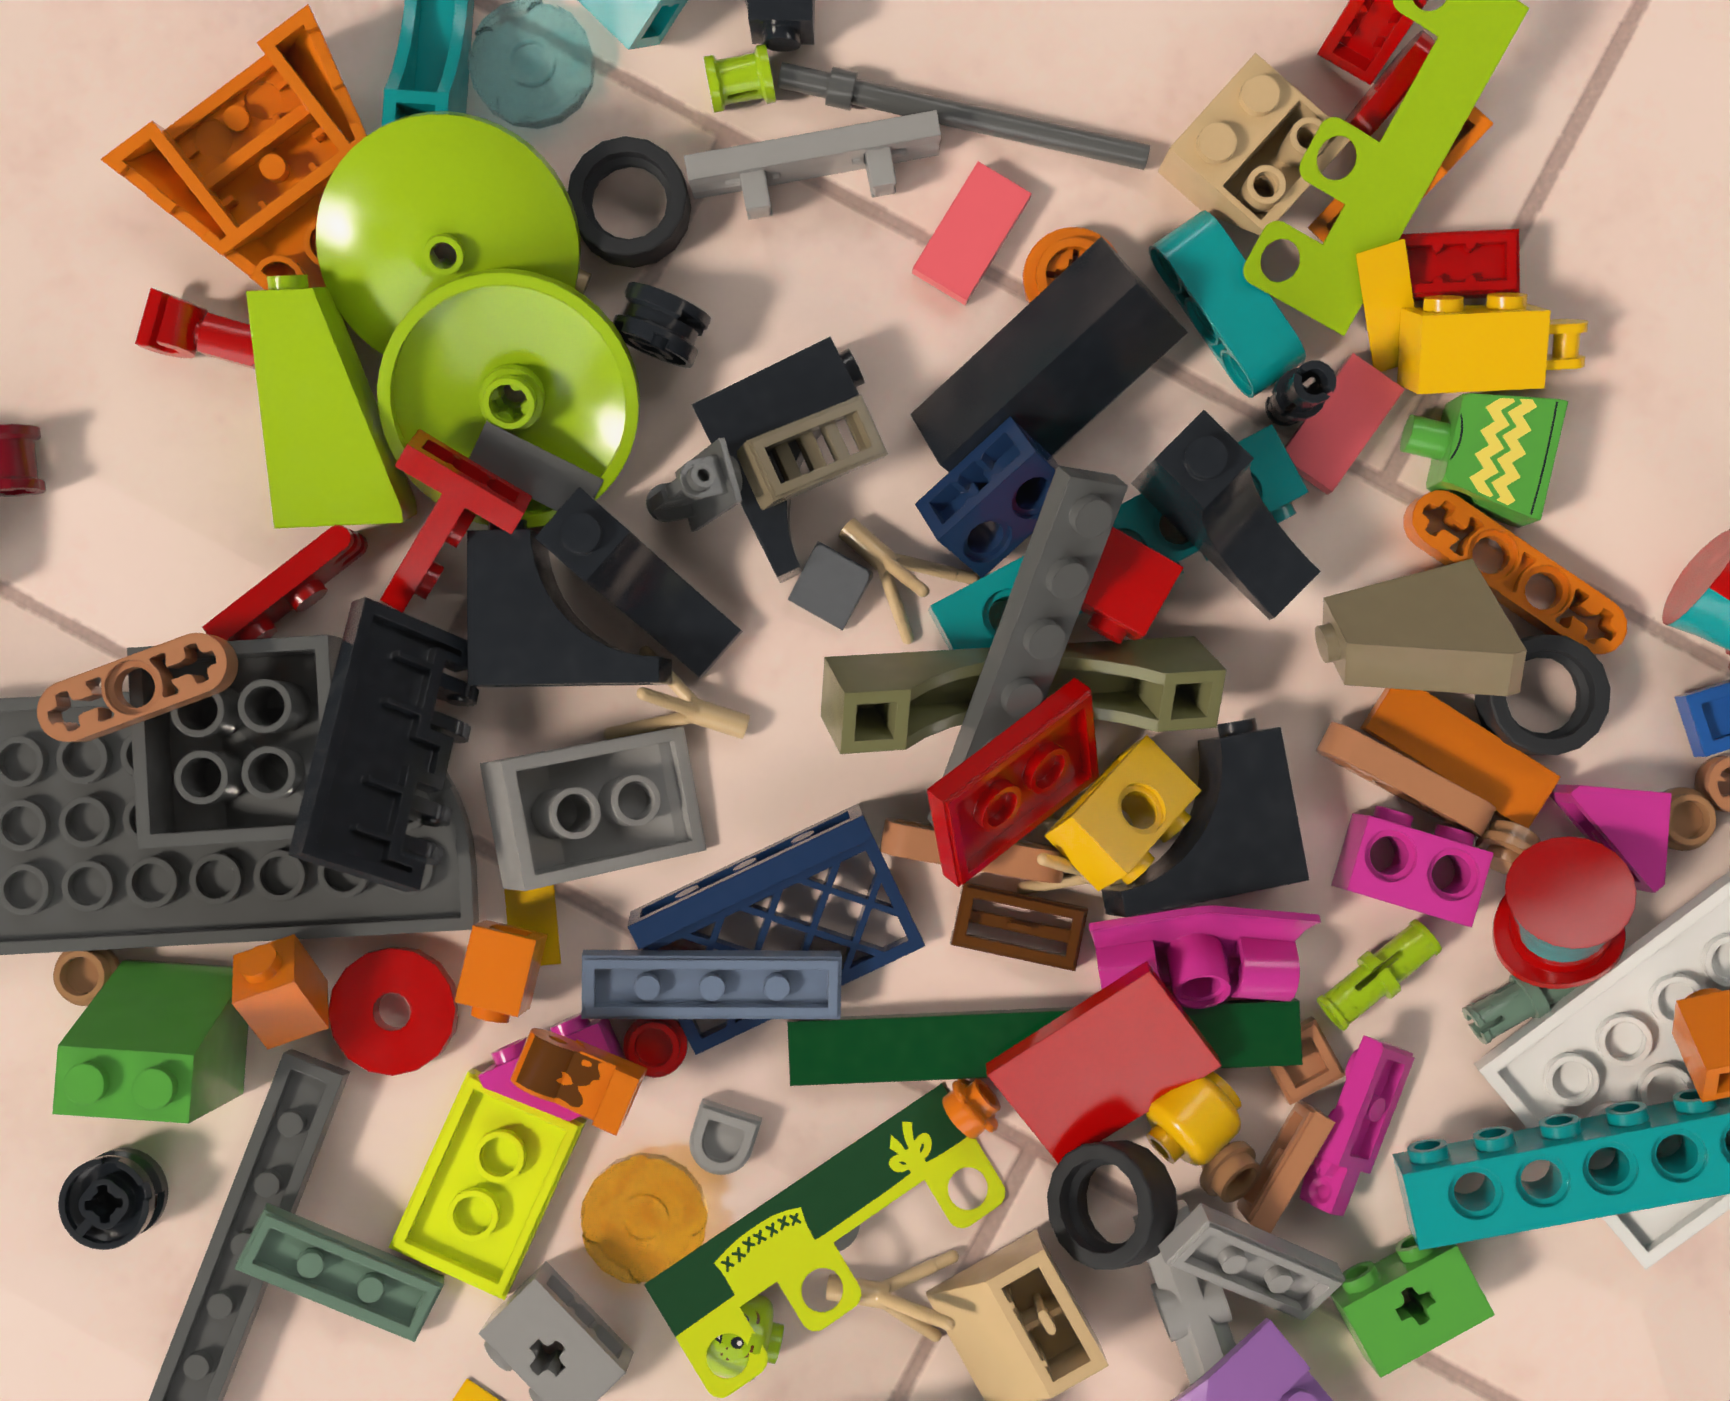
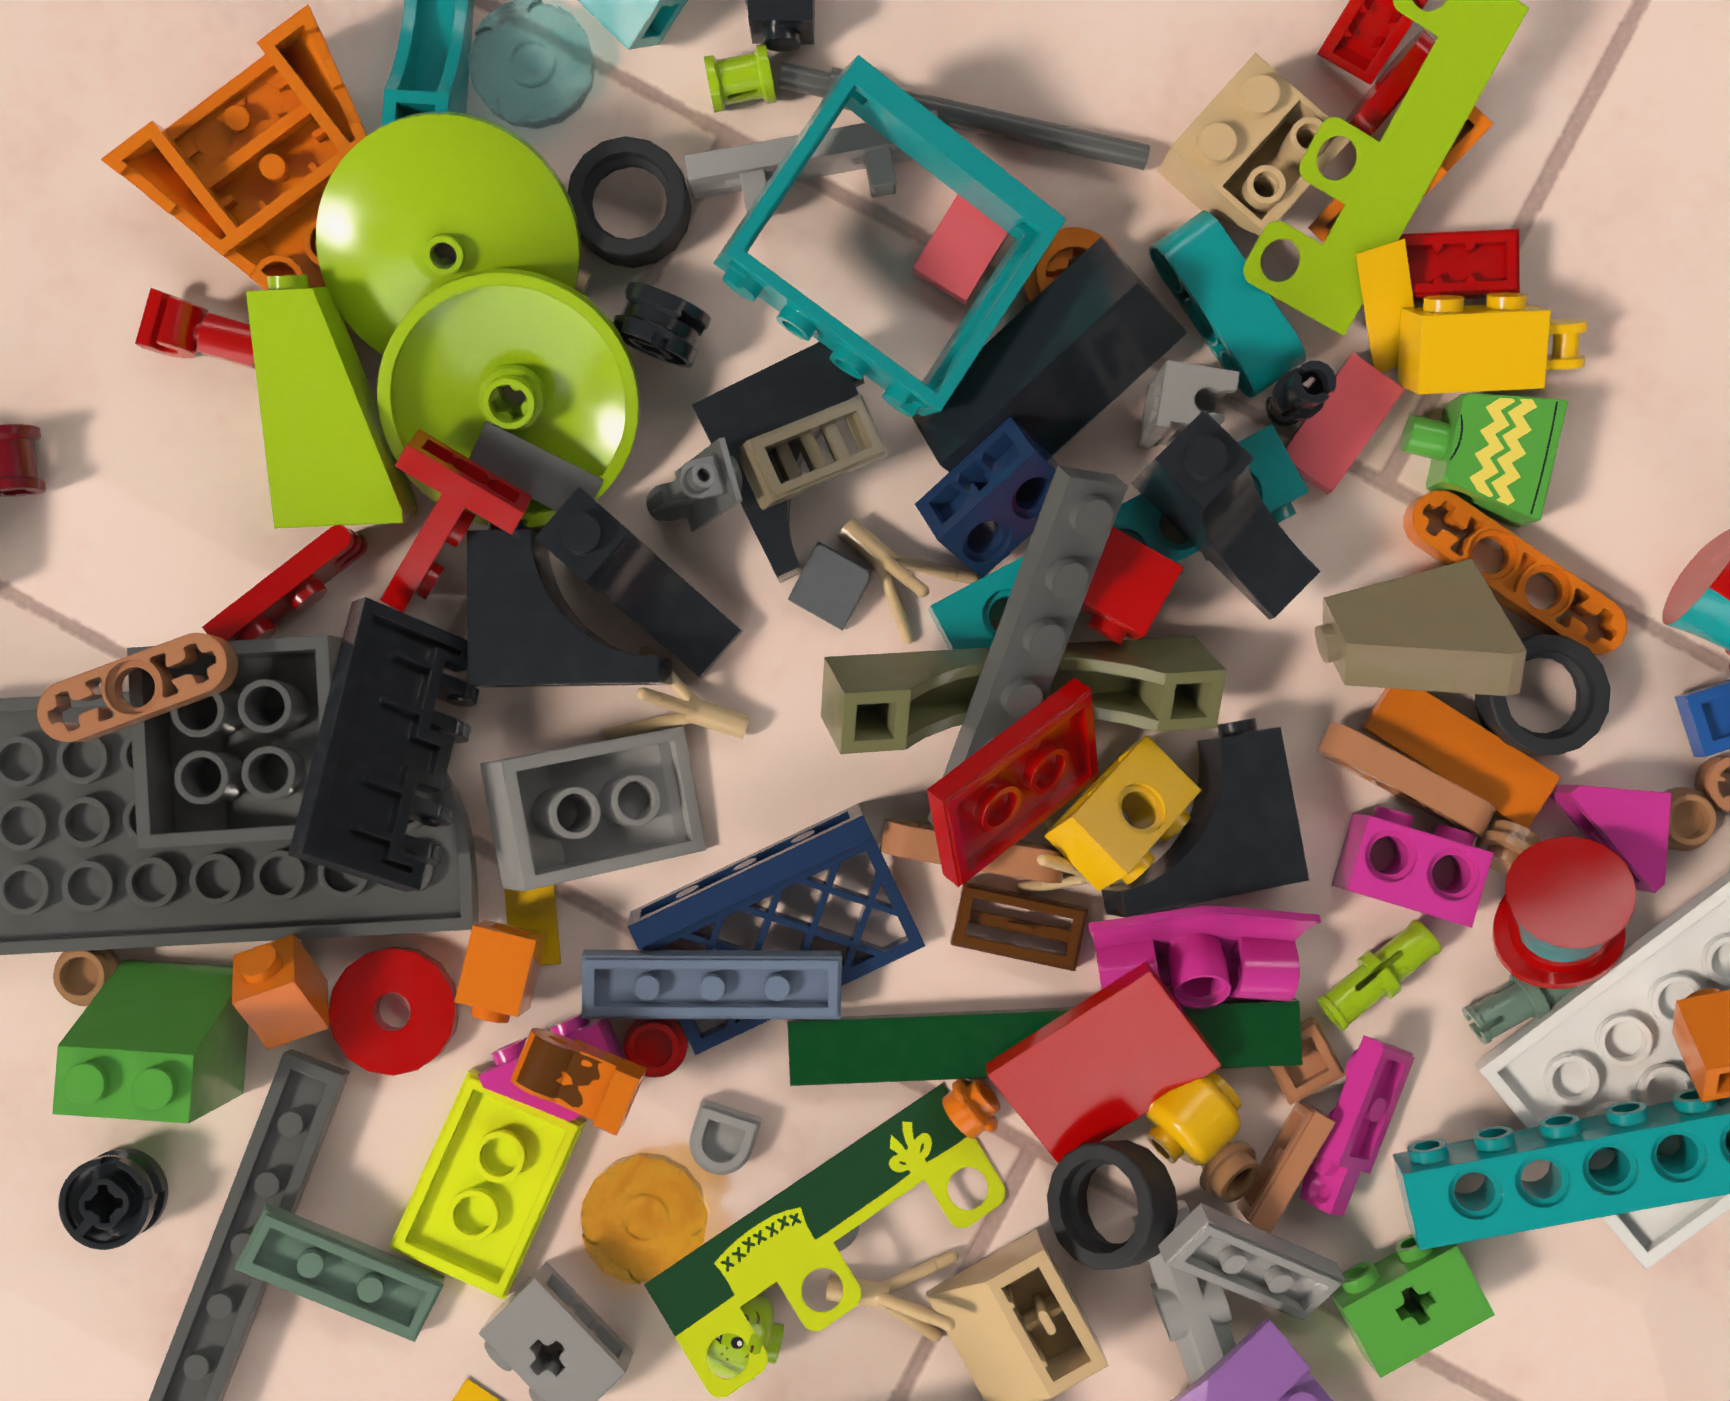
(954, 163): none -> teal window
(1179, 396): none -> light grey hinge

